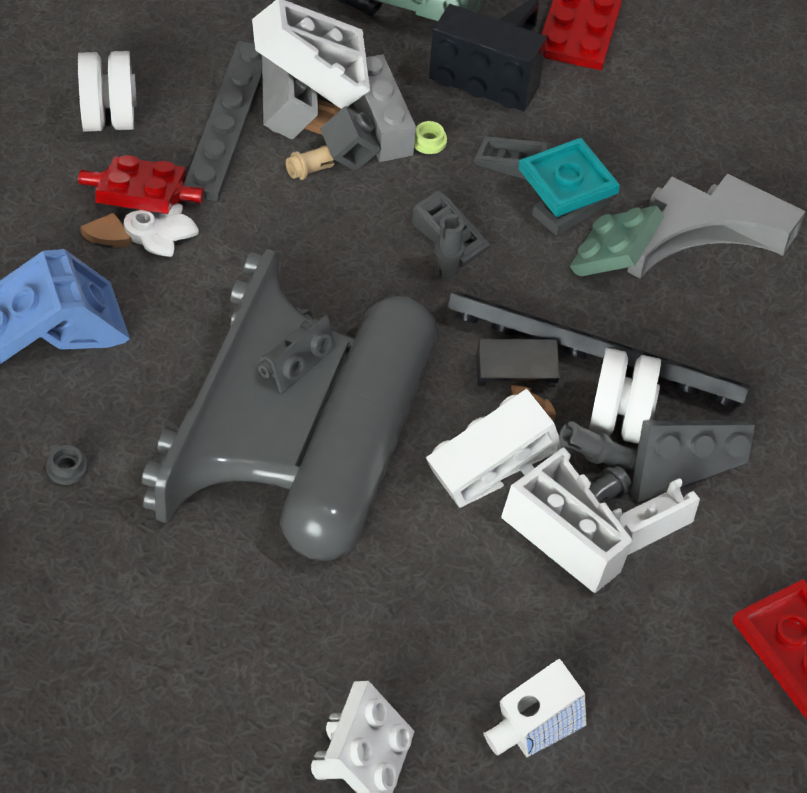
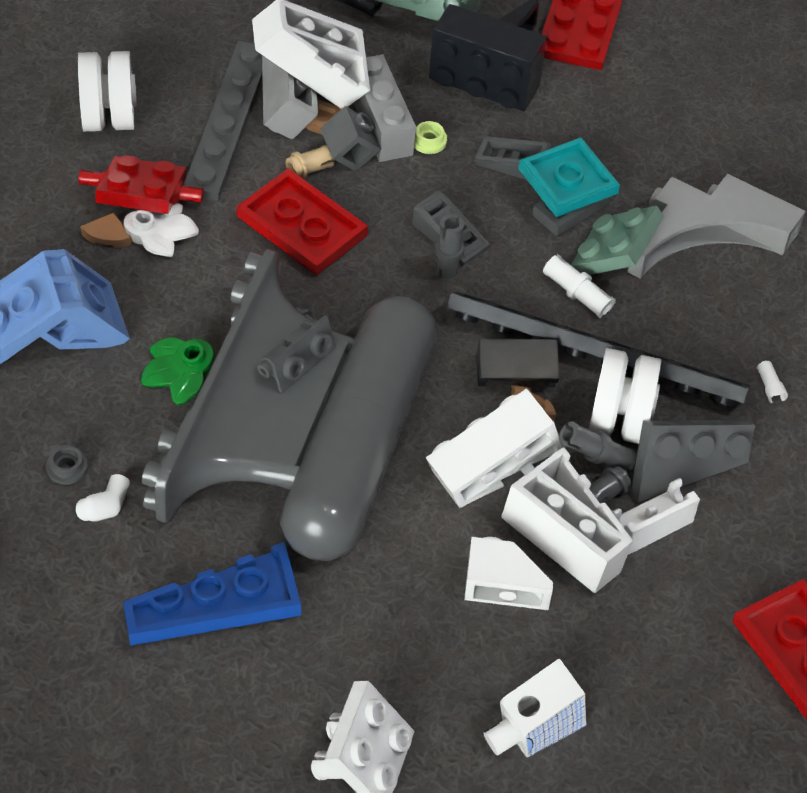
(106, 503): none -> white arm
(175, 368): none -> green plate
(238, 596): none -> blue wing
(302, 221): none -> red plate
(505, 575): none -> white slope
(578, 286): none -> white pin
(771, 381): none -> white piece

